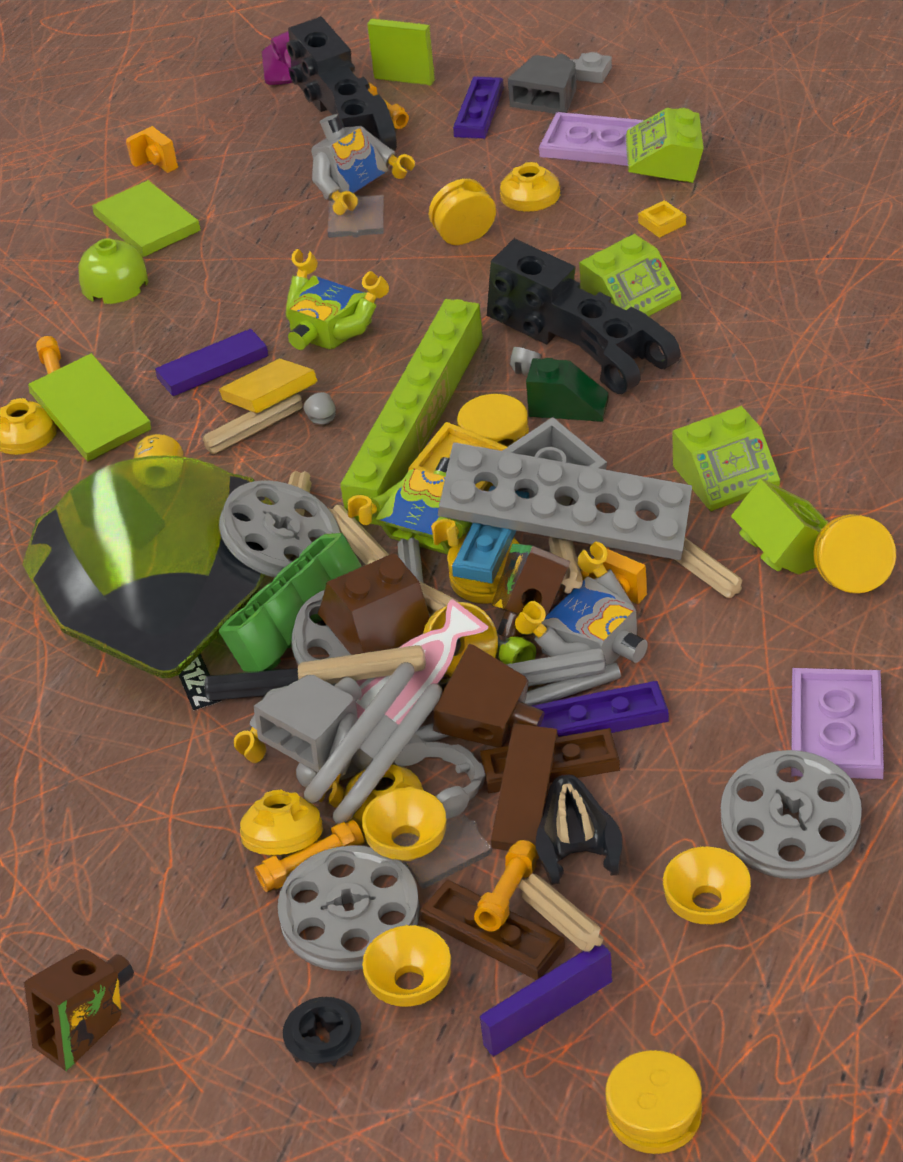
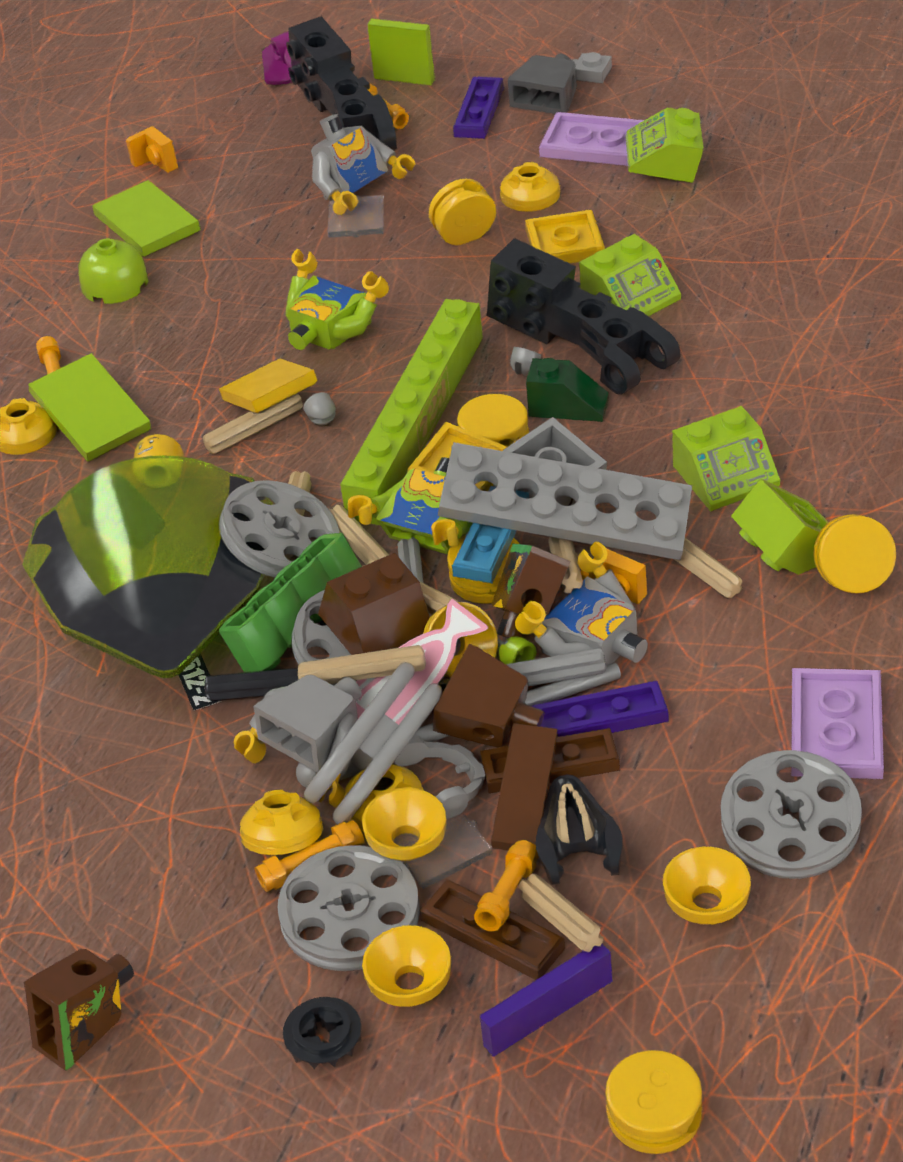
(211, 362): dark purple tile -> none
(566, 235): none -> yellow tile
(662, 218): yellow tile -> none

